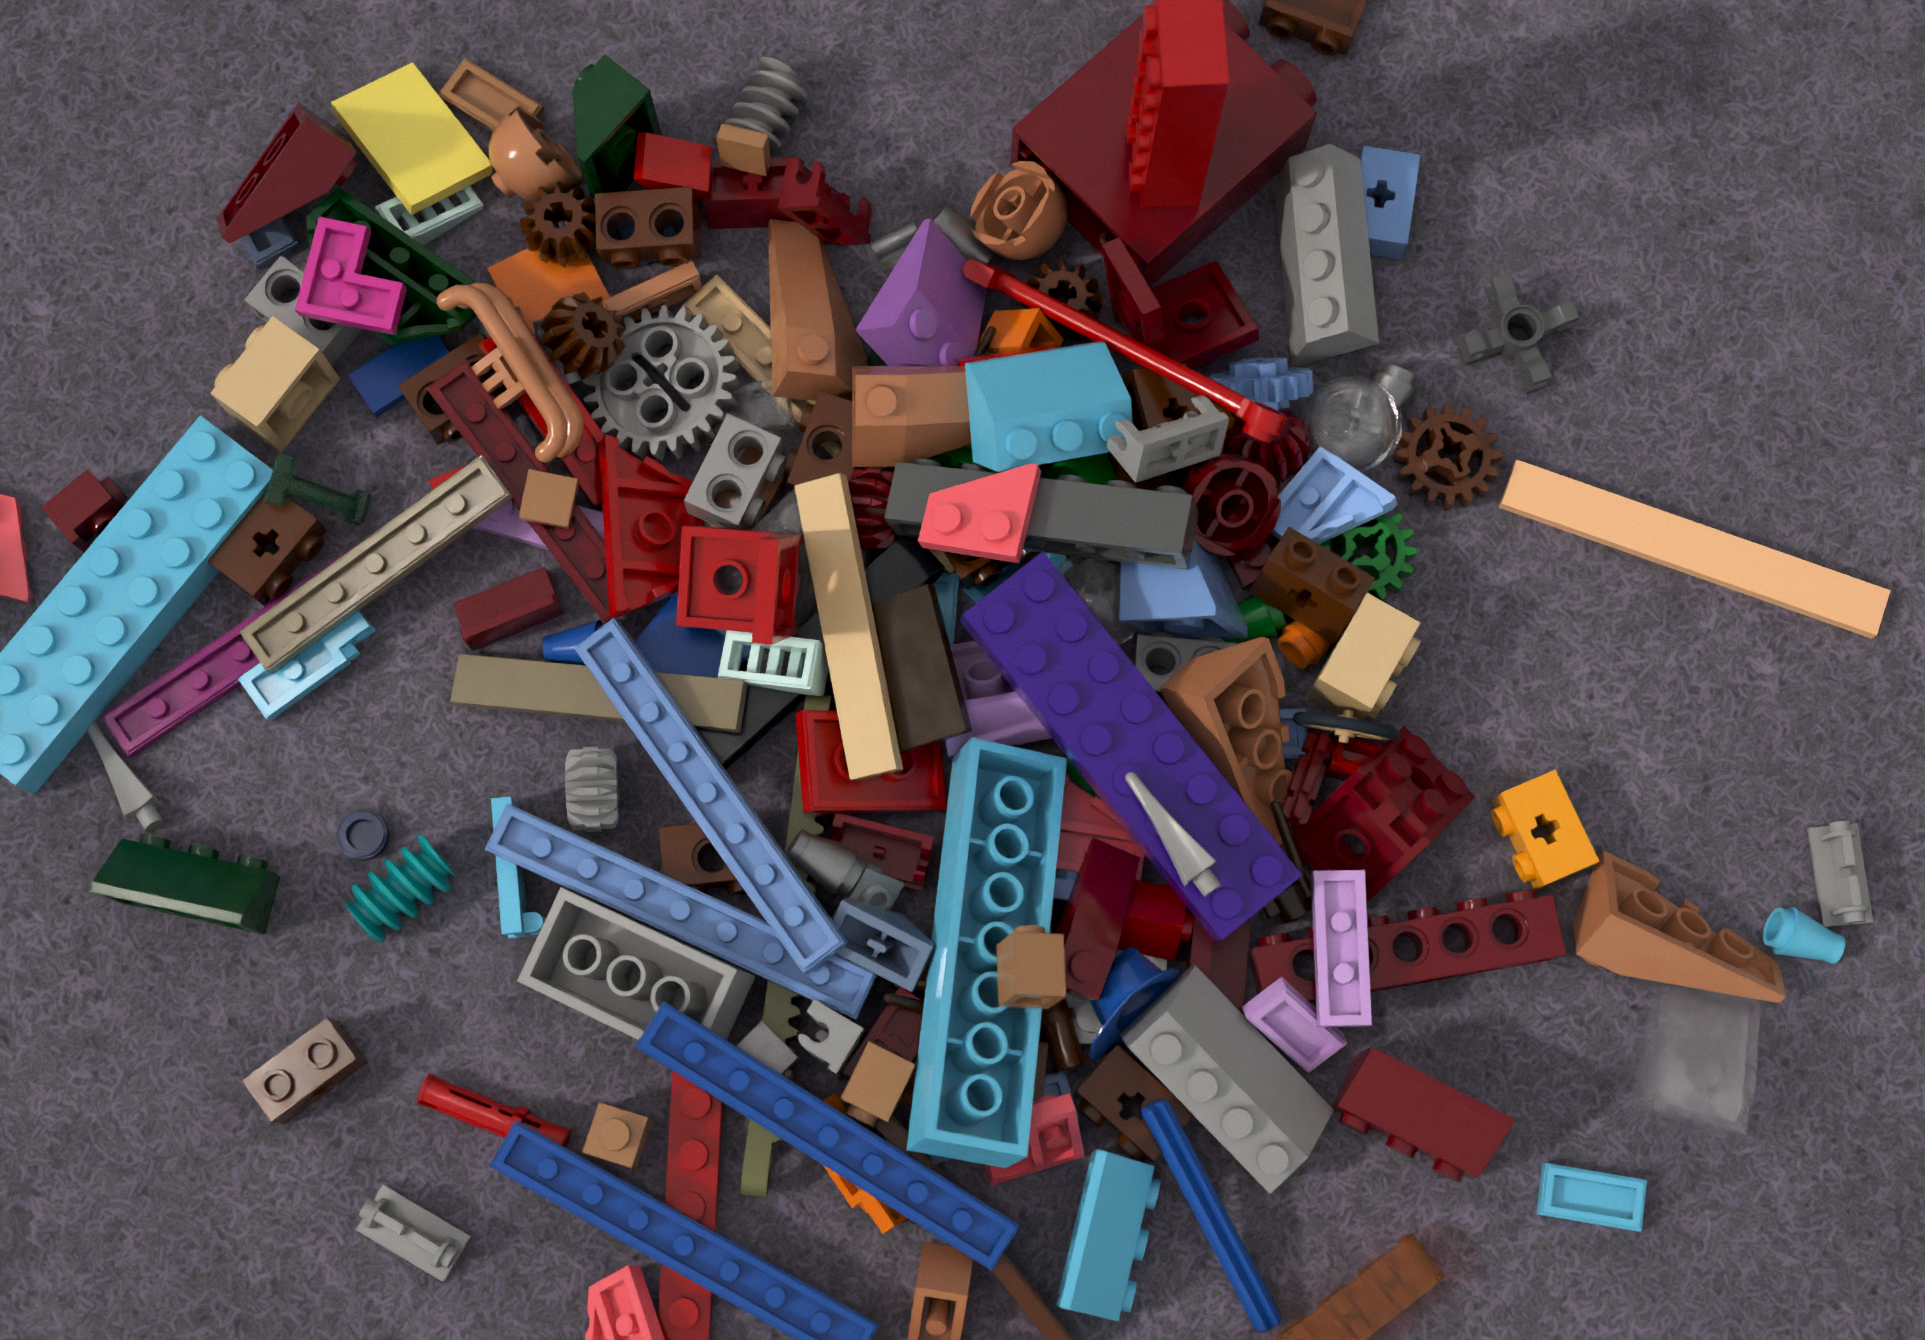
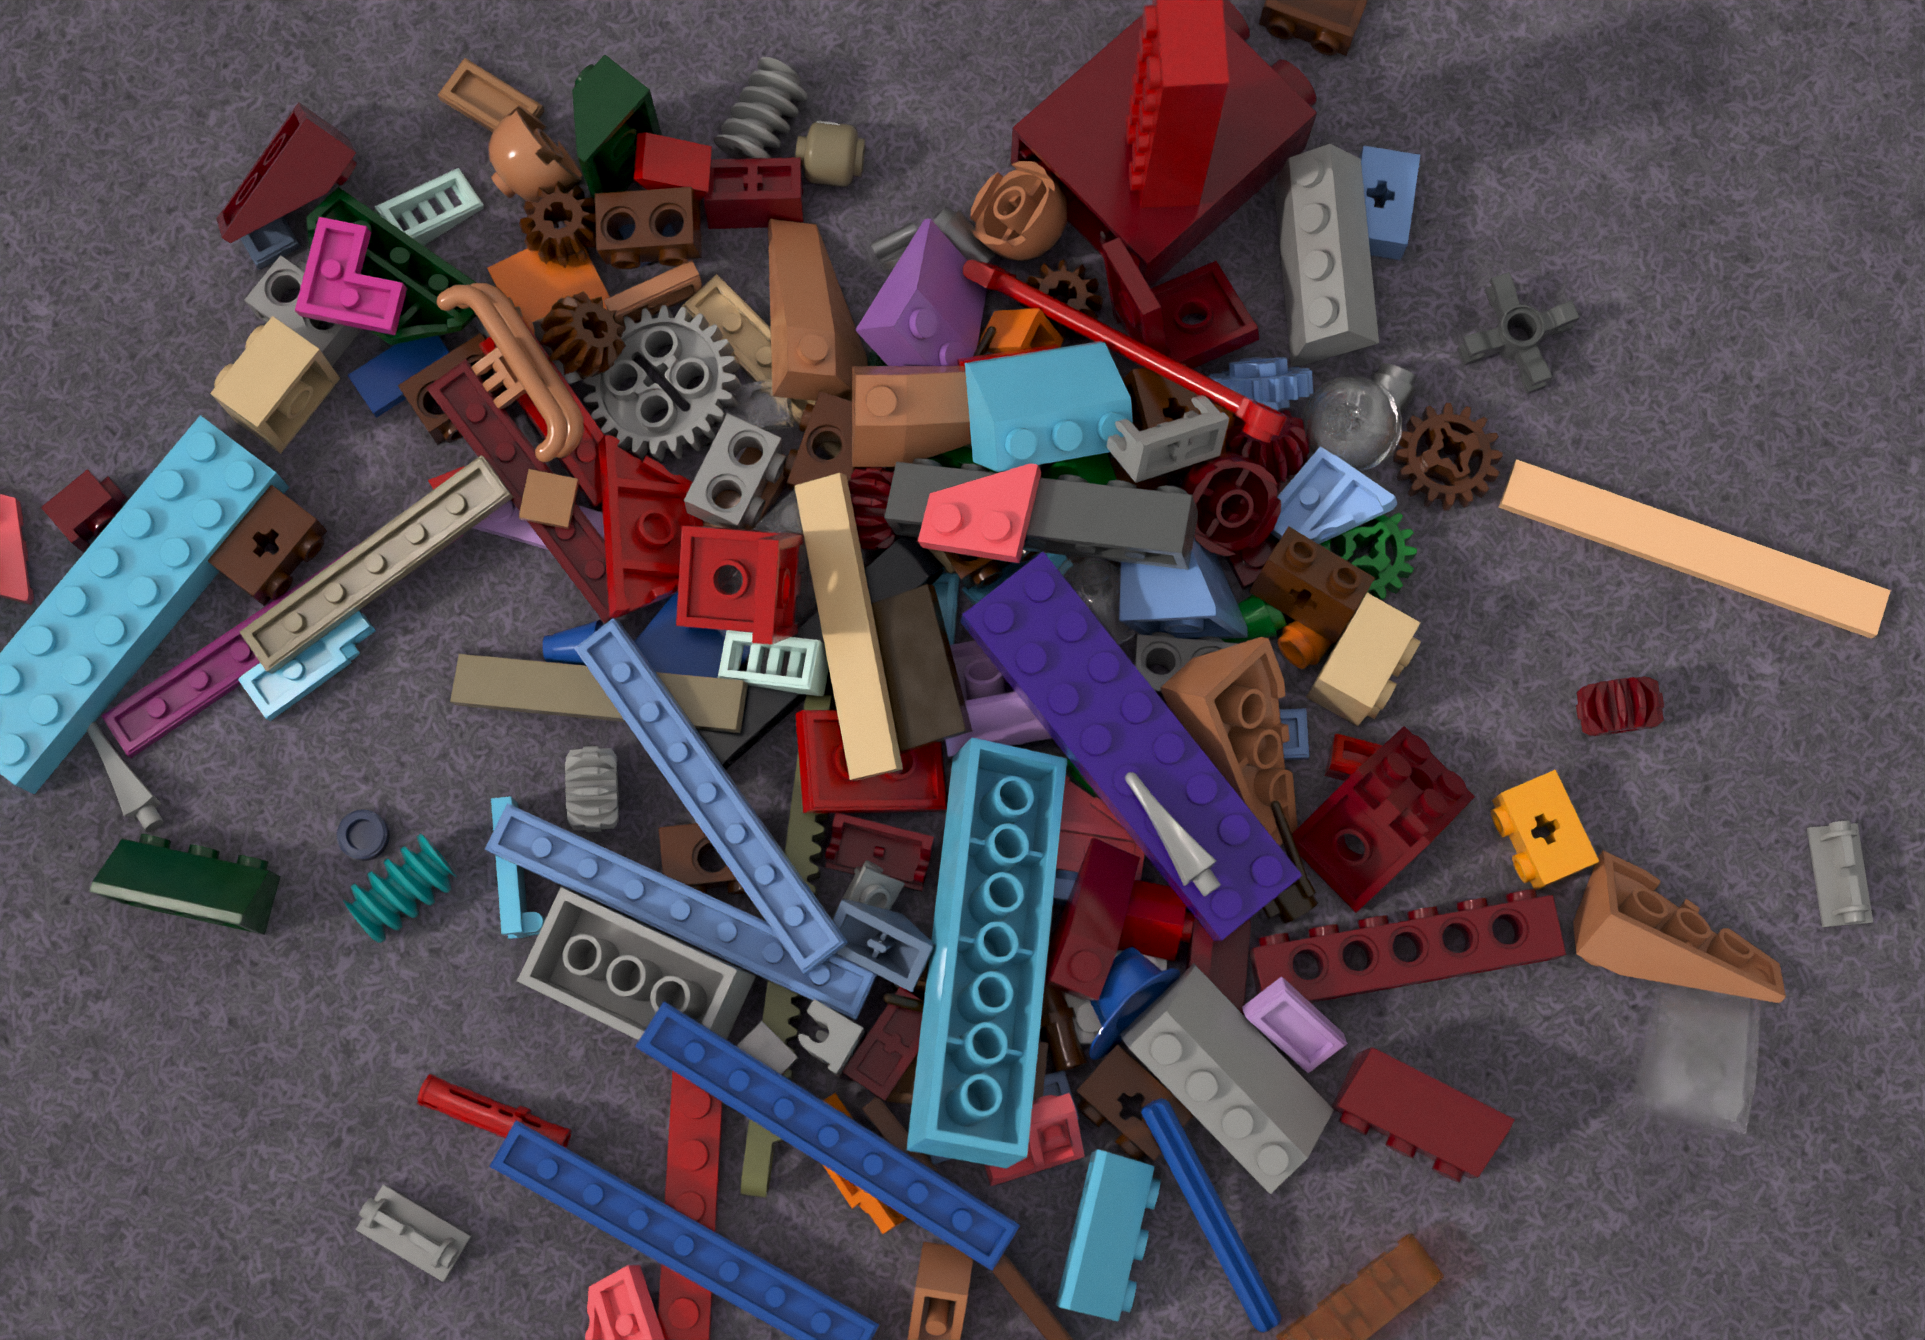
(284, 482): clear green piece -> none
(305, 1071): brick -> none
(411, 138): light yellow tile -> none
(507, 609): dark red panel -> none
(618, 1136): medium nougat brick -> none
(744, 149): medium nougat tile -> none
(821, 207): dark red hinge -> none
(826, 861): flat silver cone -> none
(831, 154): none -> dark tan head
(876, 1084): medium nougat brick -> none
(1031, 968): medium nougat brick -> none
(1307, 778): dark red axle -> none
(1341, 948): lavender plate -> none
(1346, 726): black wheel -> none
(1591, 1197): medium azure tile -> none
(1620, 706): none -> dark red gear
(1800, 936): medium azure cone -> none

